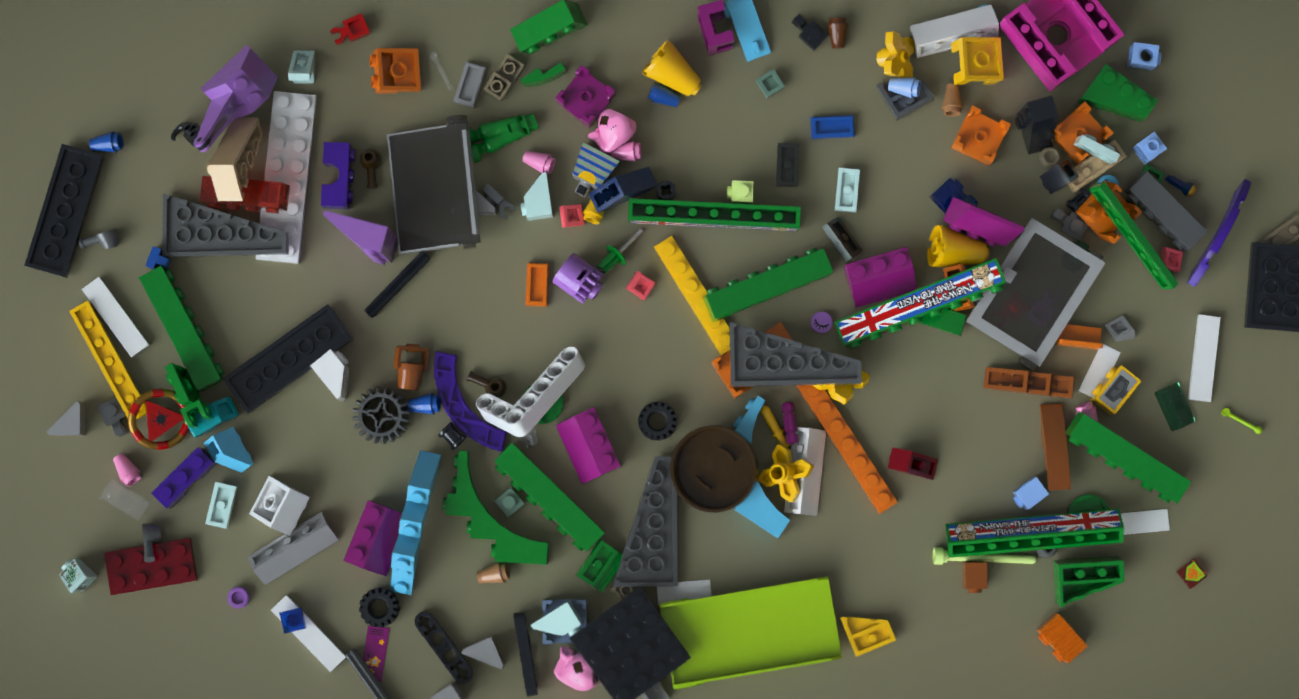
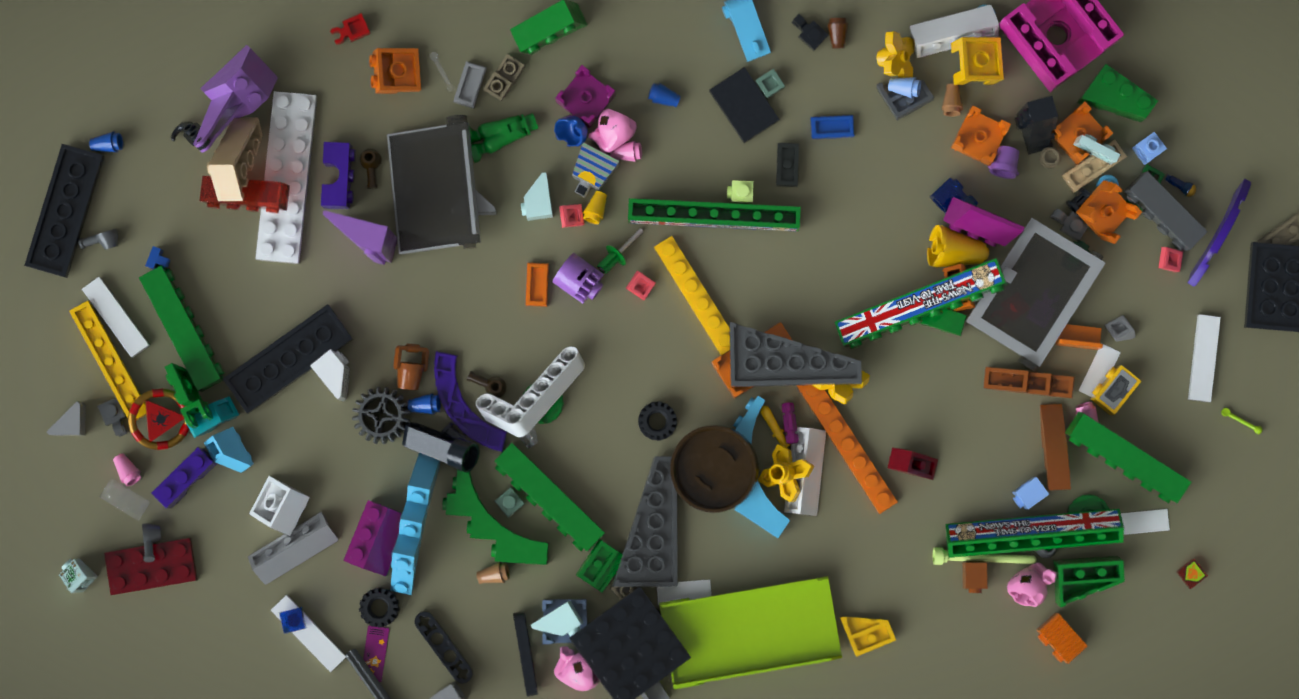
(206, 232): dark grey wing -> none
(221, 505): light aqua plate -> none
(238, 597): medium lavender tile -> none
(302, 67): light aqua slope -> none
(397, 284): black axle -> none
(451, 450): none -> black beam
(486, 652): light grey slope -> none
(495, 198): dark grey plate -> none
(536, 77): green slope -> none
(540, 161): bright pink cone -> none
(571, 130): none -> blue hair
(588, 445): magenta slope -> none
(622, 188): dark blue slope -> none
(666, 184): black bush -> none
(672, 70): yellow cone -> none
(714, 42): magenta panel -> none
(744, 105): none -> black tile
(767, 285): green brick -> none
(821, 322): medium lavender tile -> none
(842, 239): pearl dark grey plate -> none
(847, 190): light aqua plate -> none
(880, 277): magenta slope -> none
(1005, 163): none -> medium lavender piece
(1029, 584): none -> bright pink piece
(1059, 176): black brick -> none
(1133, 236): green tile -> none
(1137, 62): light blue brick -> none
(1174, 407): clear green slope -> none

